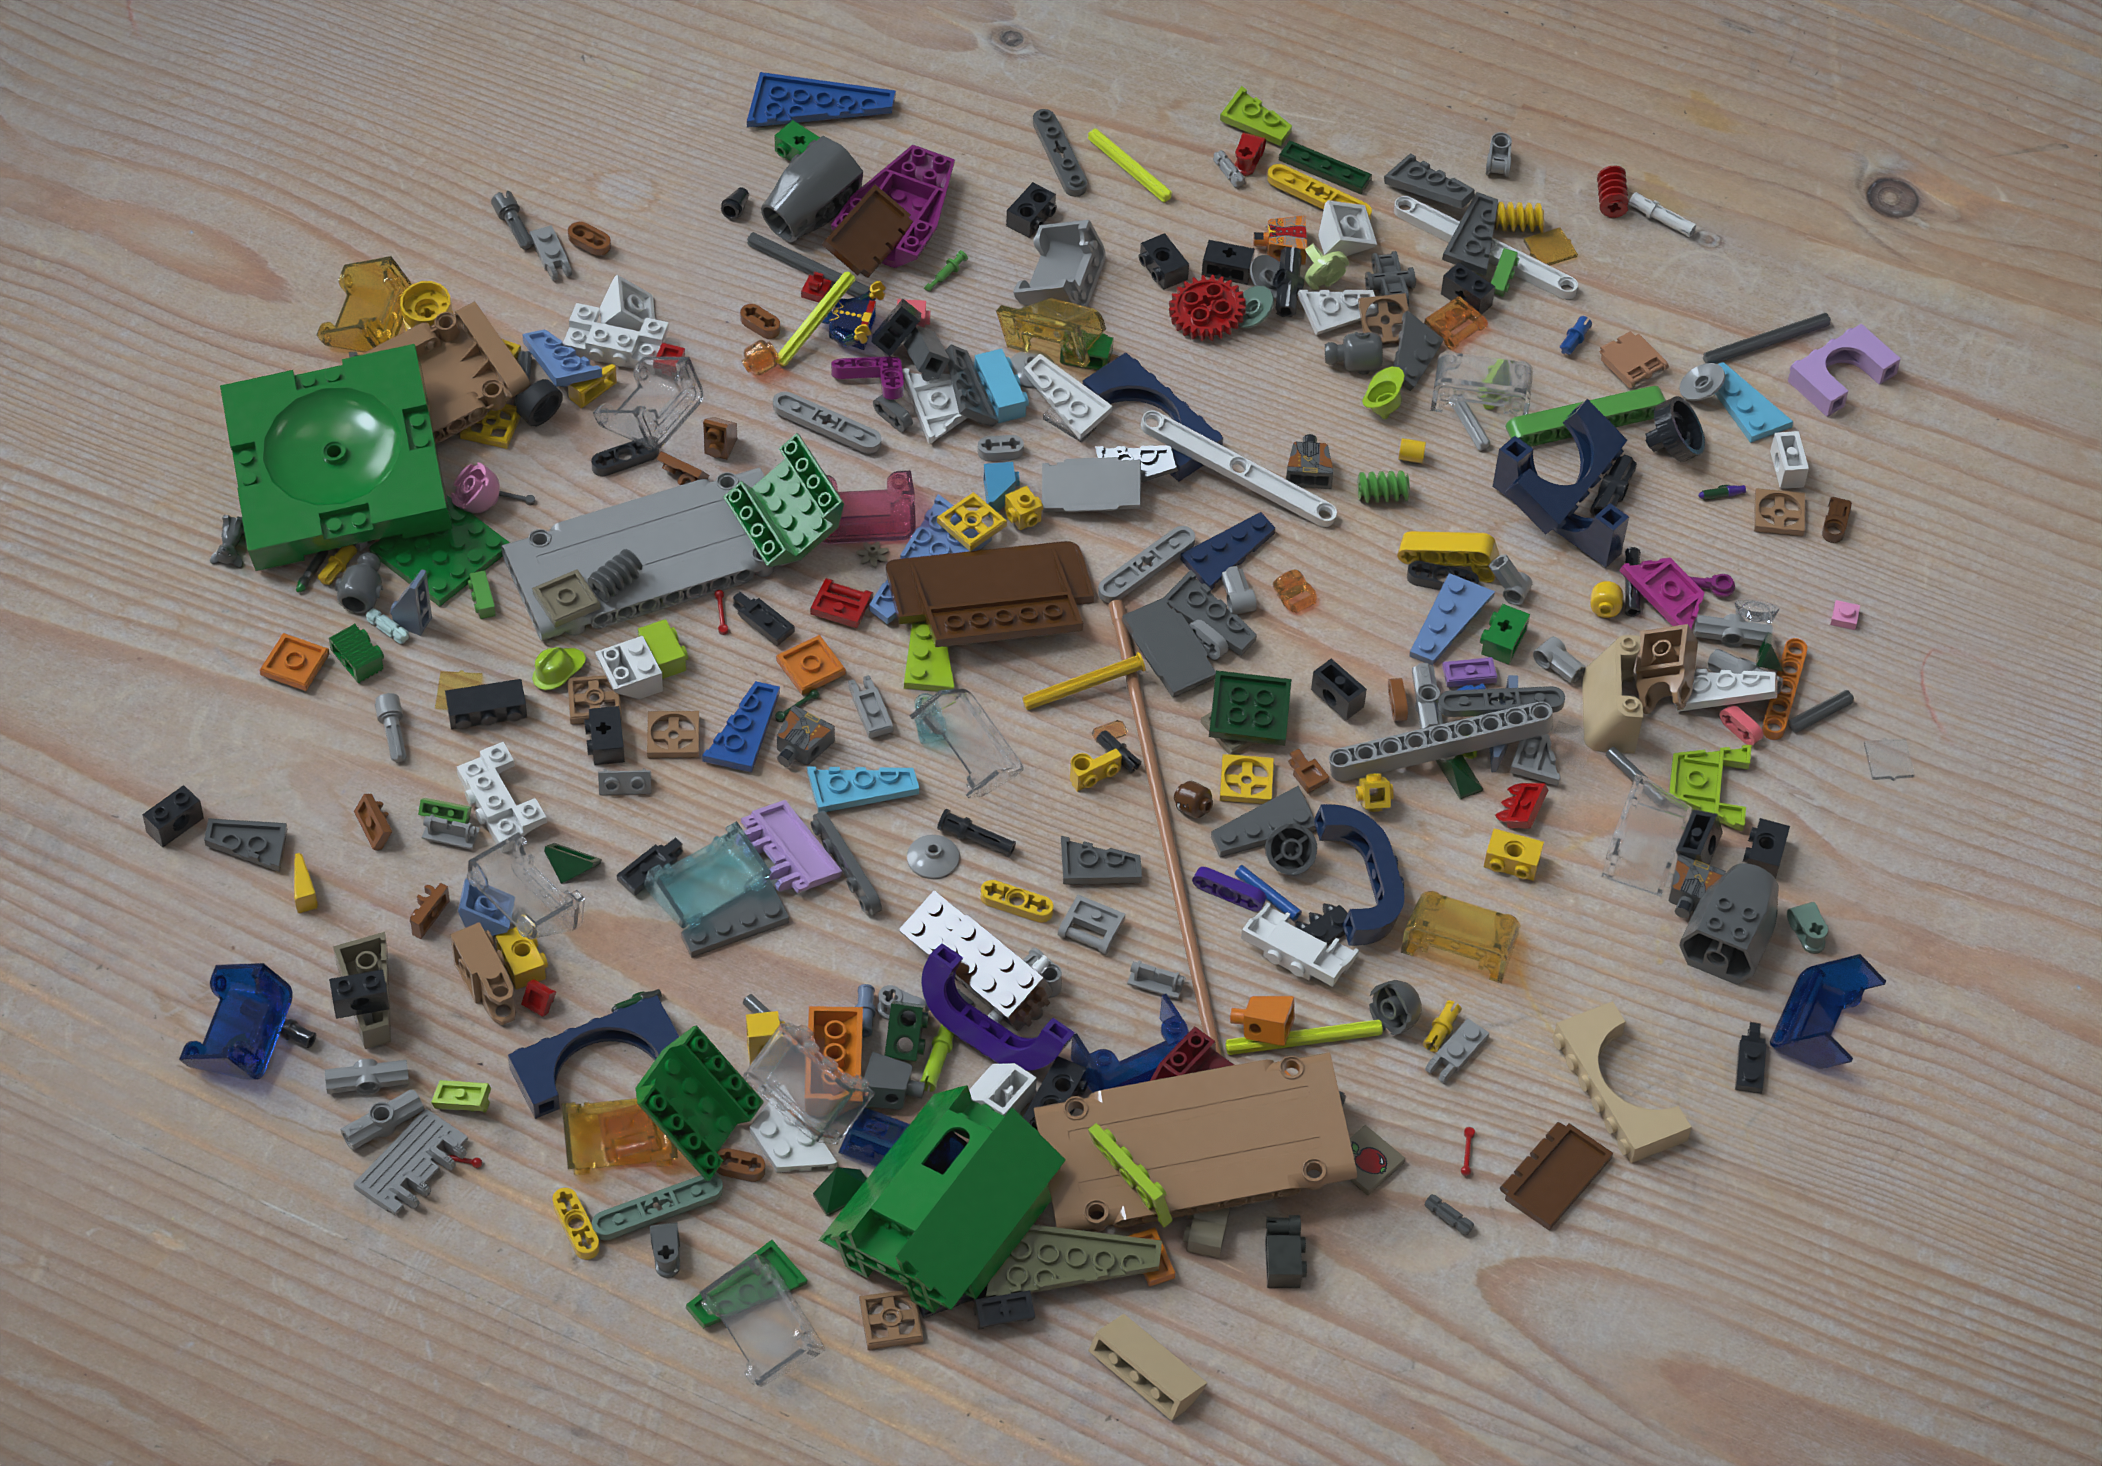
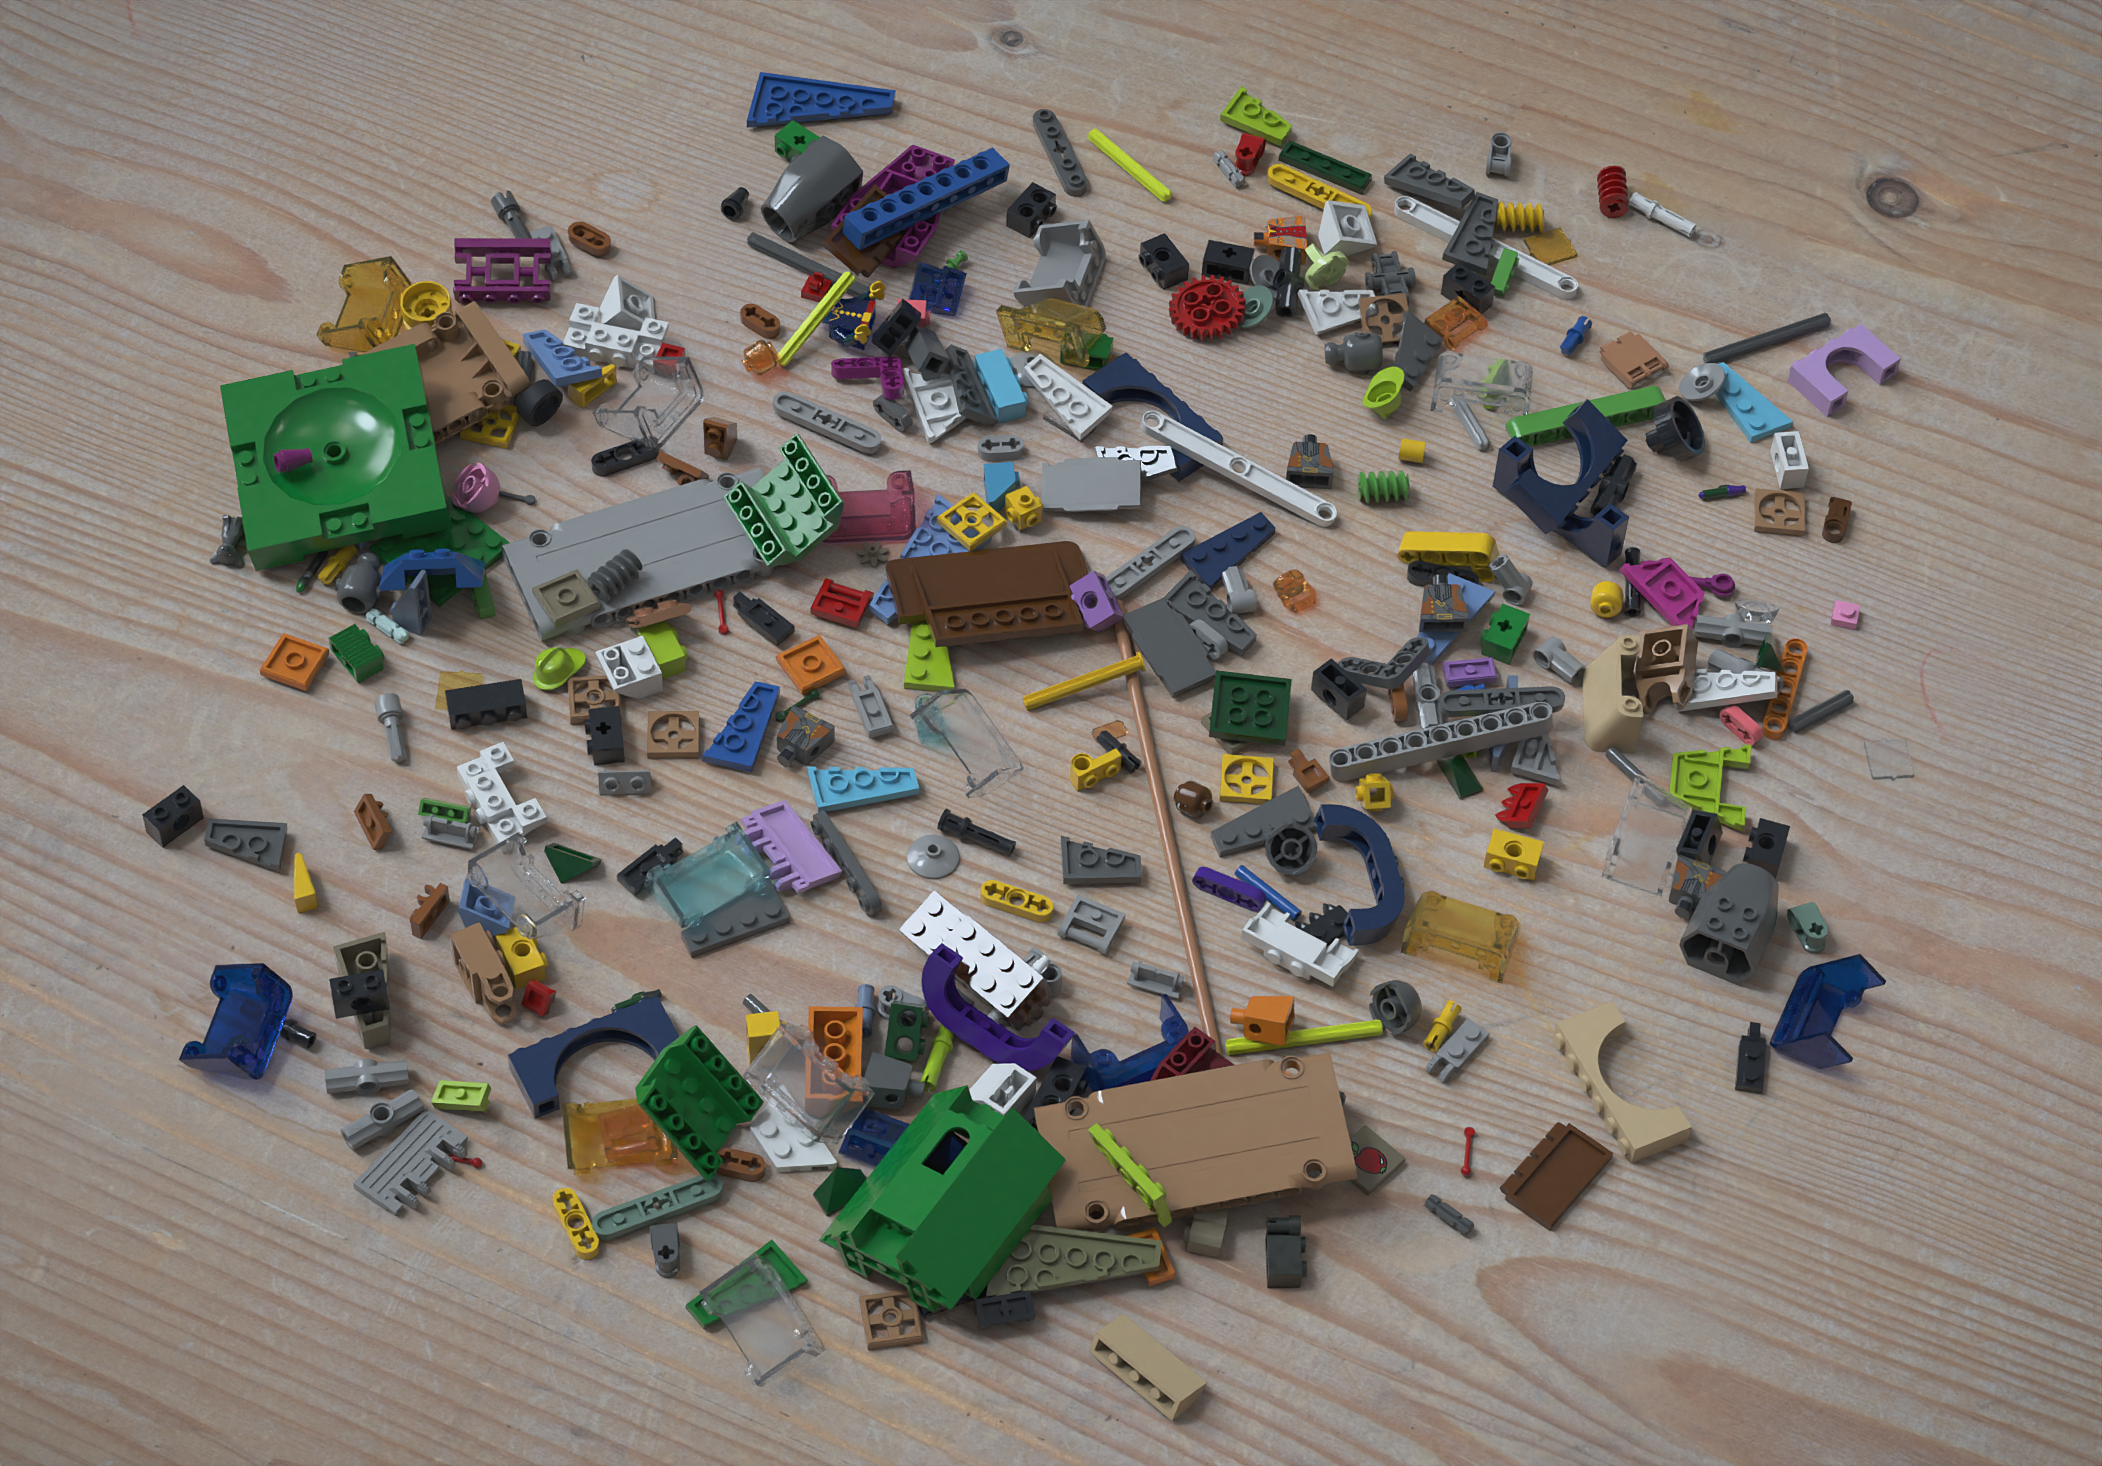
(291, 459): none -> magenta cone
(442, 562): none -> blue slope
(502, 252): none -> magenta fence
(666, 610): none -> nougat plate
(925, 198): none -> blue brick
(938, 288): none -> clear blue slope
(1107, 609): none -> medium lavender brick
(1394, 672): none -> dark grey beam
(1443, 607): none -> torso

